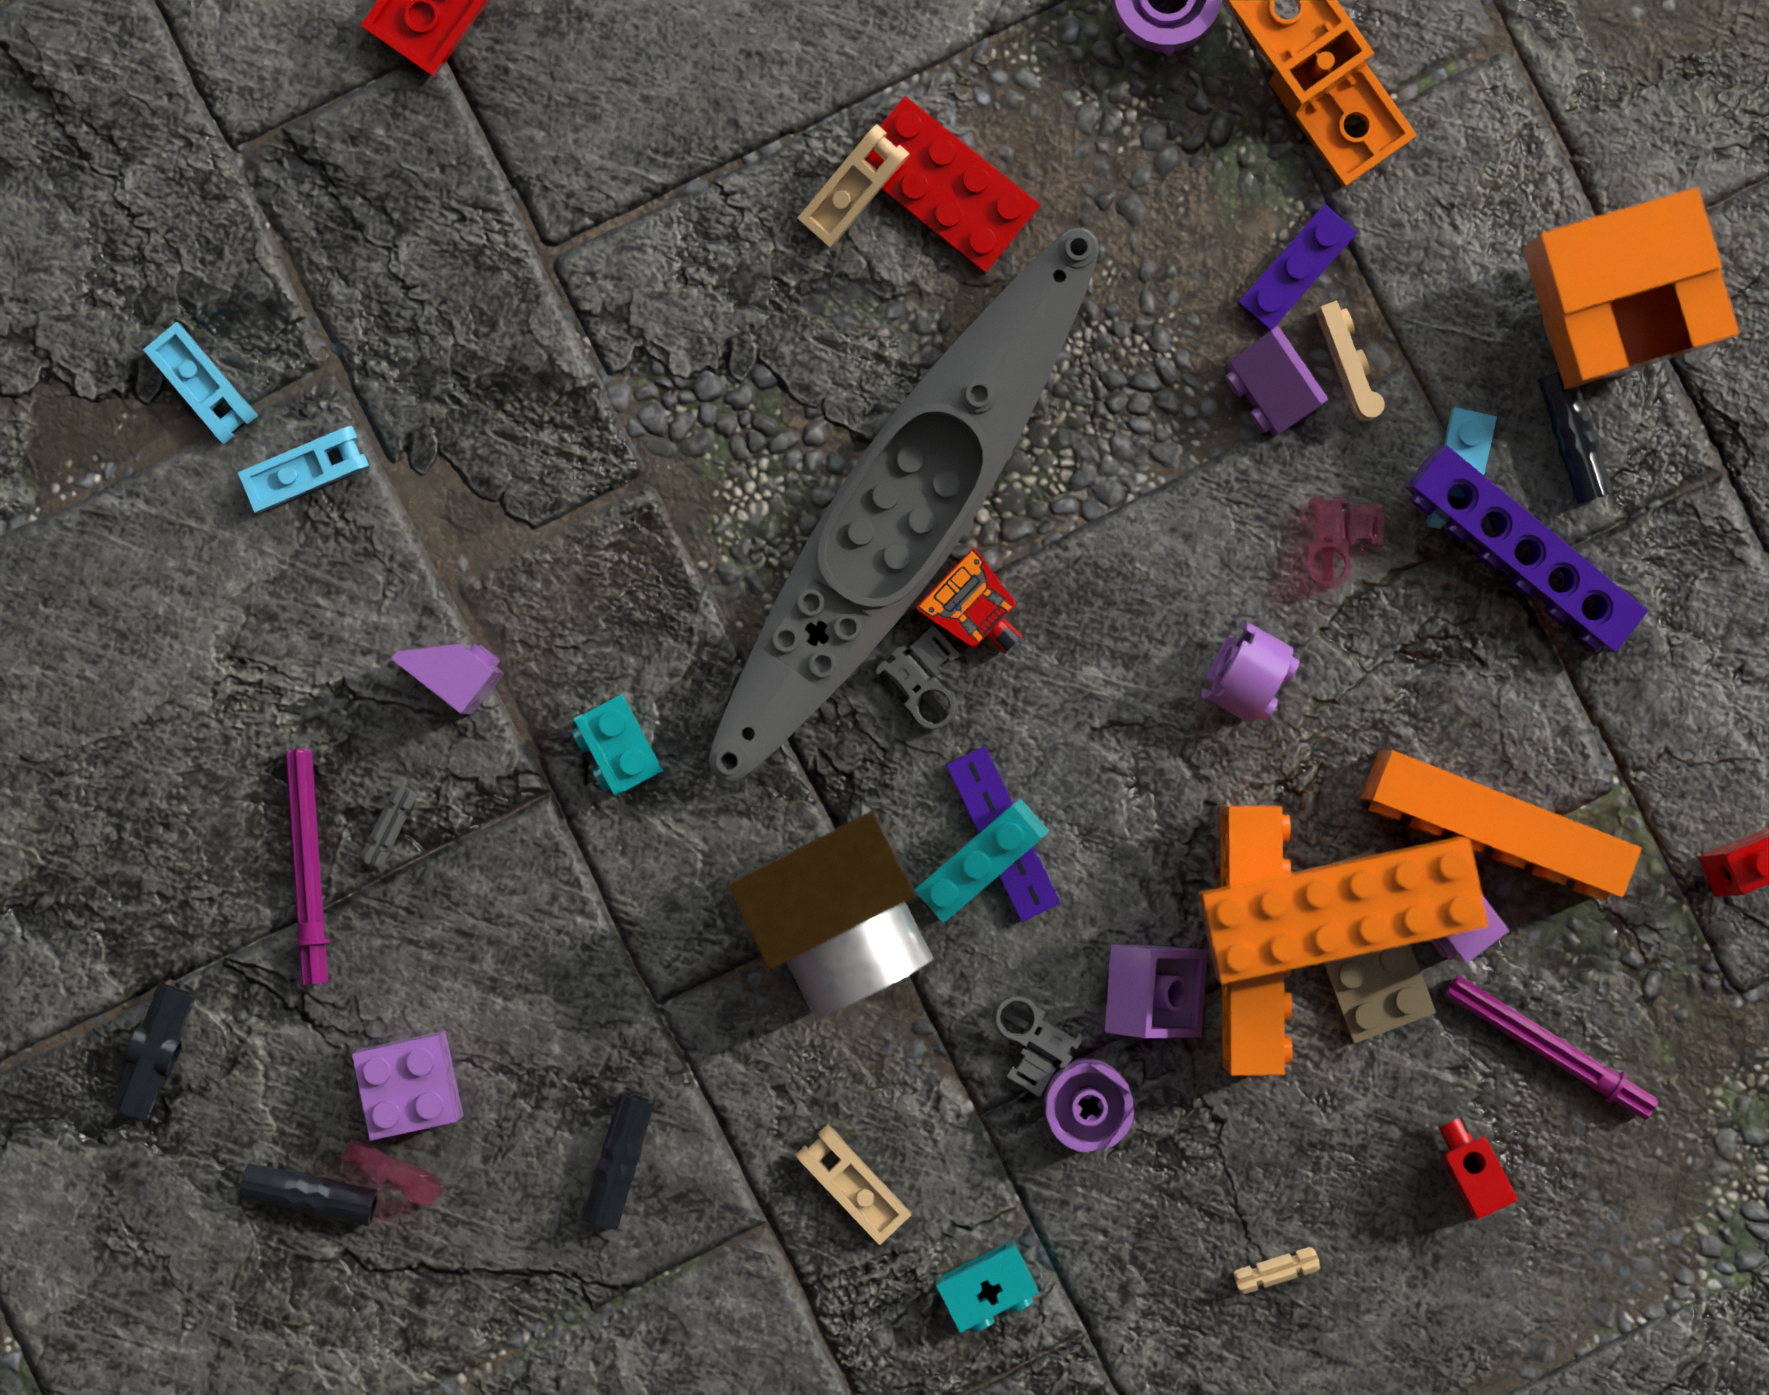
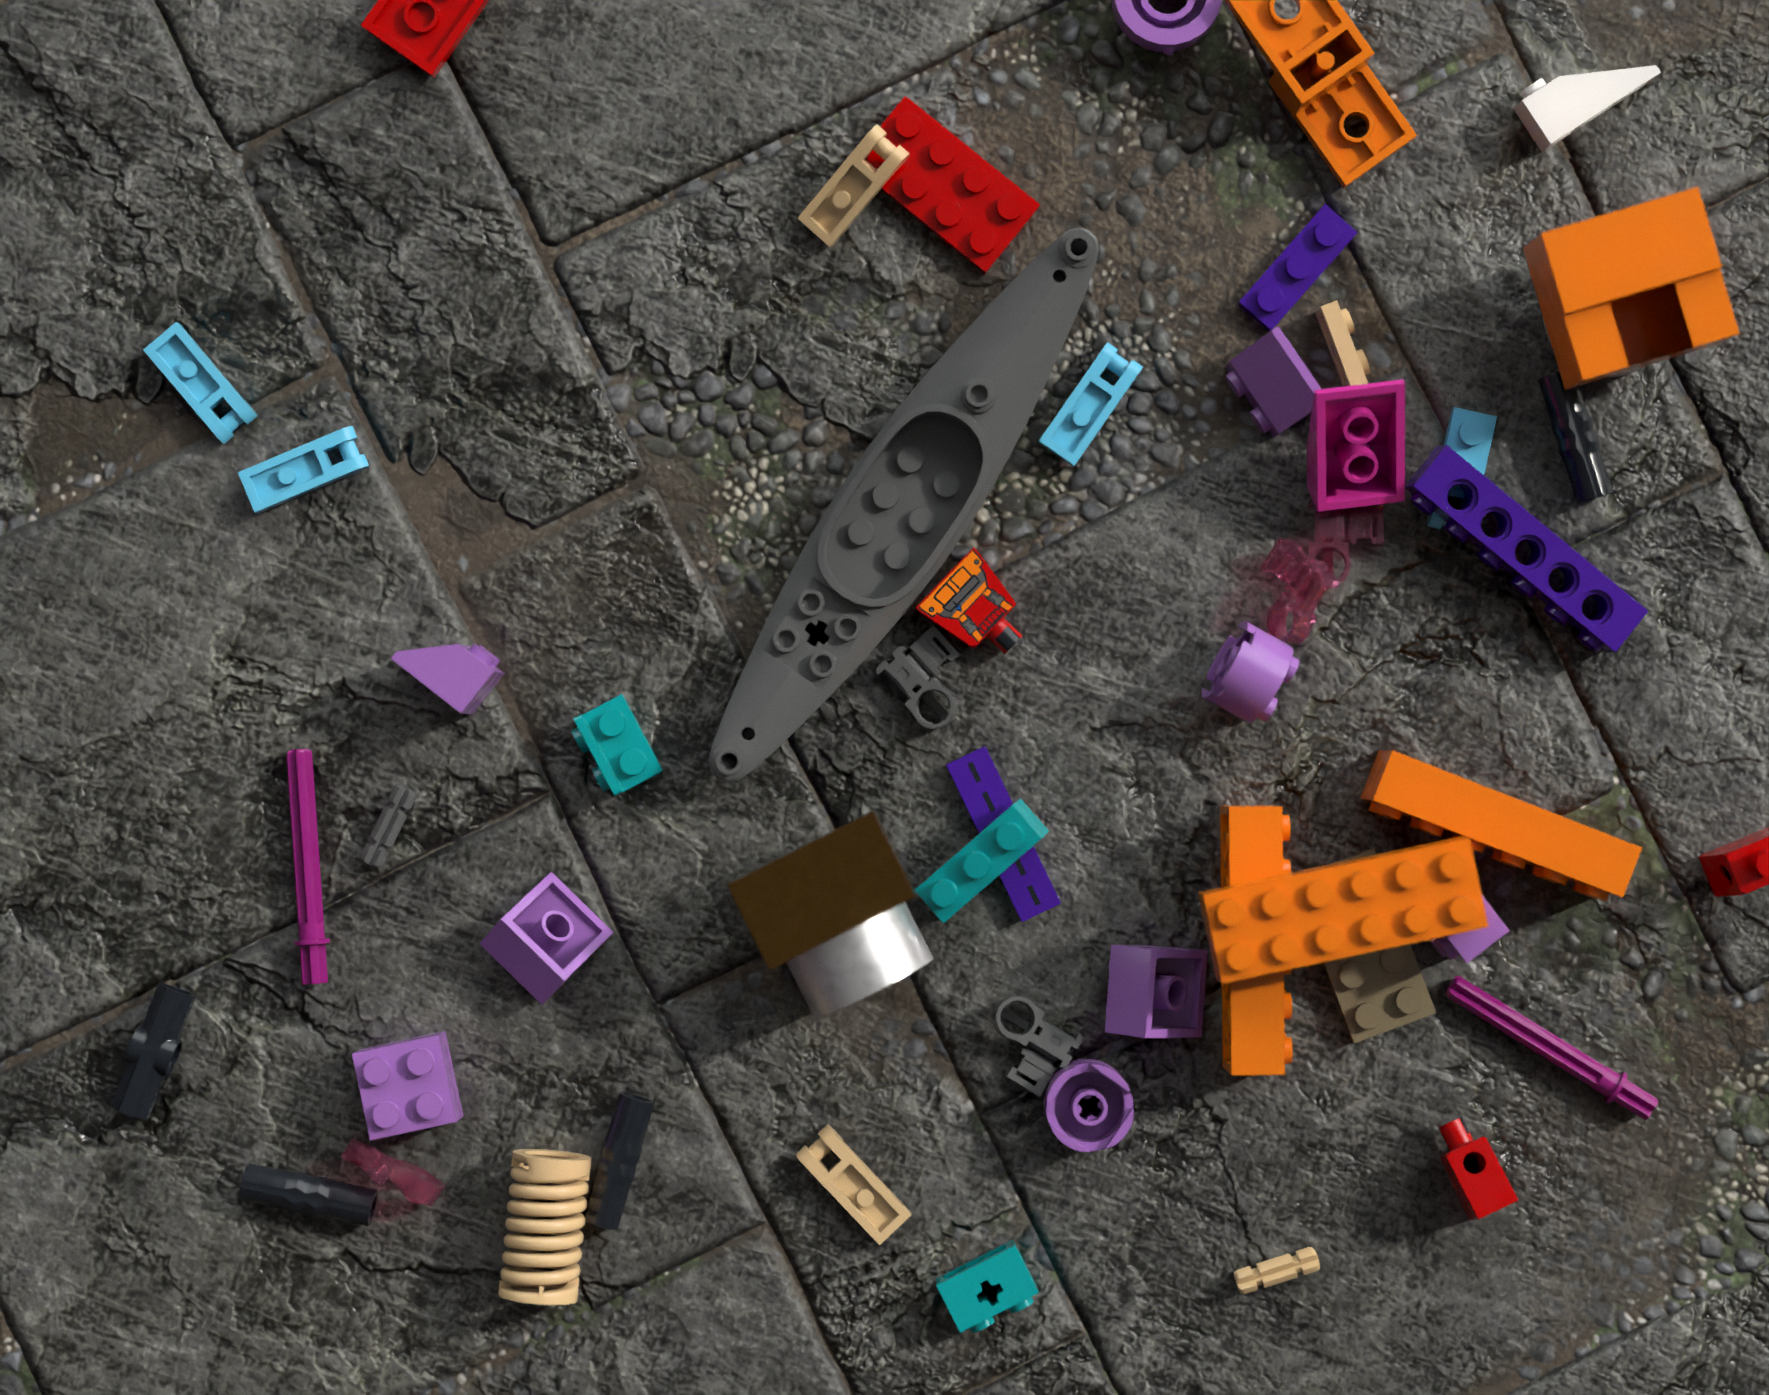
(523, 1279): none -> tan piece
(546, 938): none -> medium lavender slope
(1089, 406): none -> medium azure plate
(1307, 584): none -> clear pink piece
(1357, 446): none -> dark pink slope
(1573, 100): none -> white slope

